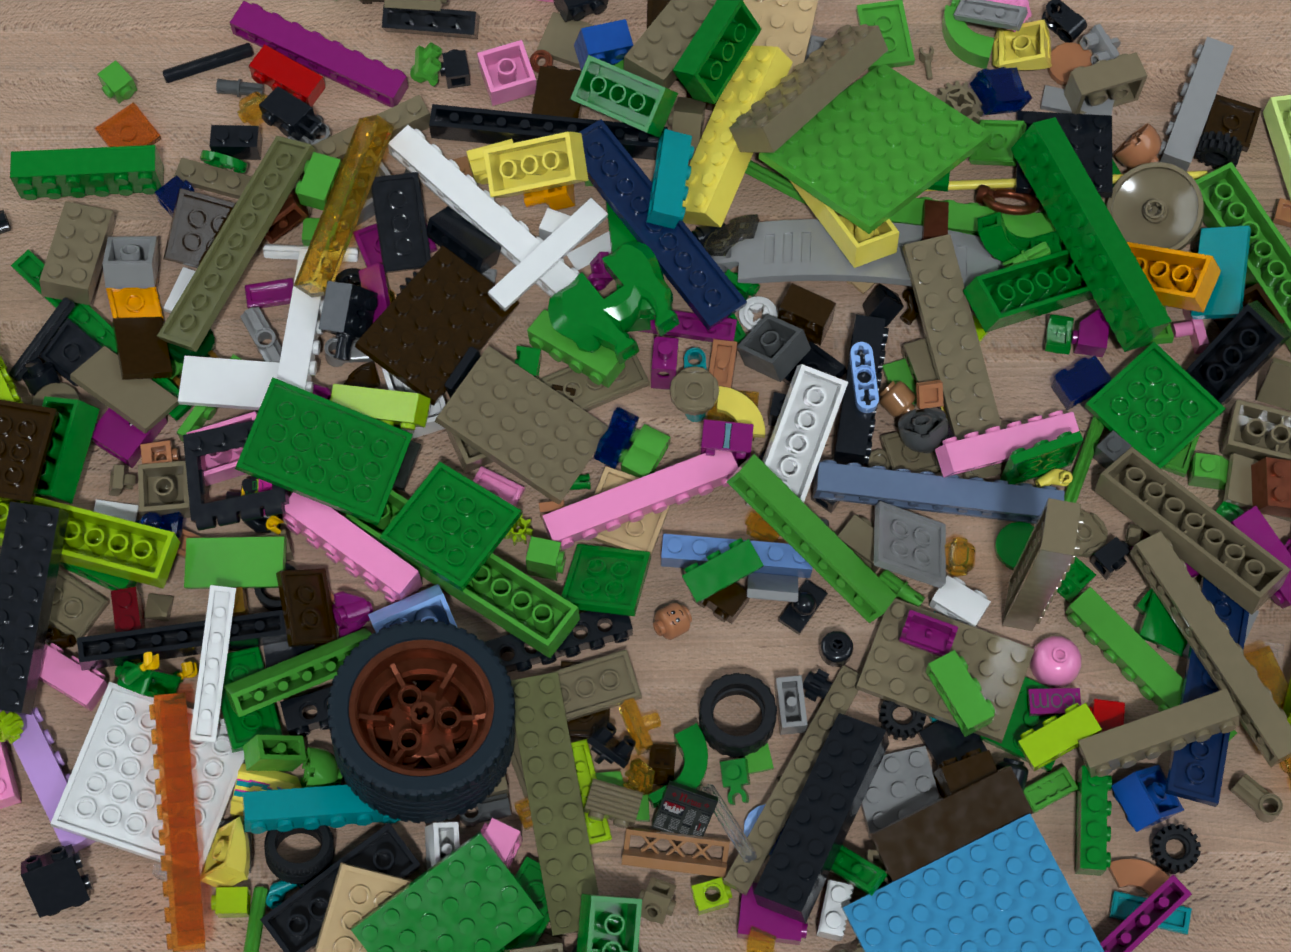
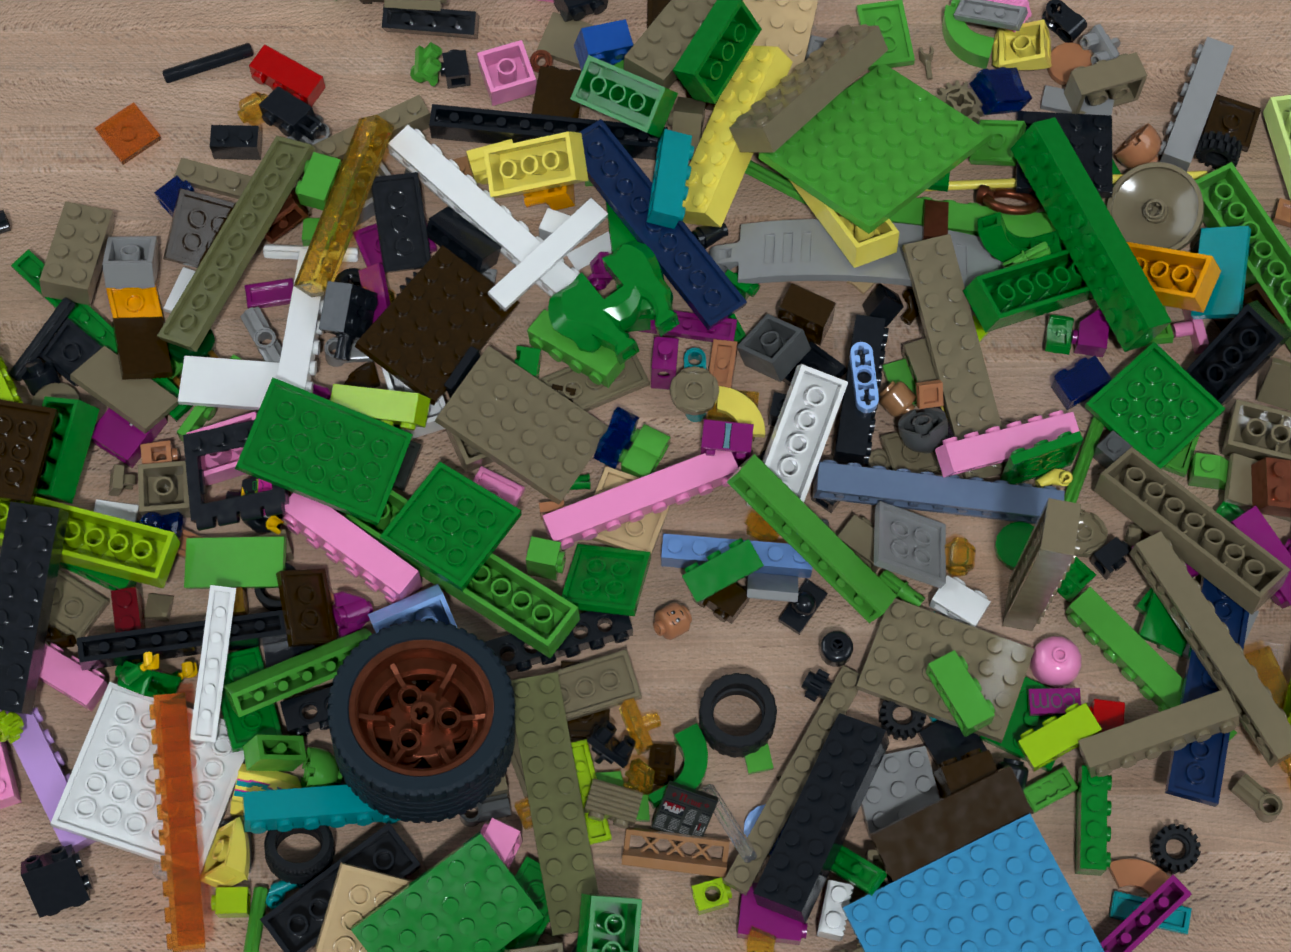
(86, 172): green brick -> none
(116, 82): bright green brick -> none
(223, 161): green tile -> none
(238, 87): dark grey axle -> none
(320, 54): magenta brick -> none
(440, 841): white brick -> none
(522, 533): lime gear -> none
(657, 900): dark tan brick -> none
(735, 776): green plate -> none
(737, 230): clear smoke tile -> none
(755, 305): white gear -> none
(791, 705): light grey brick -> none
(928, 633): magenta hinge -> none
(1145, 798): blue slope -> none

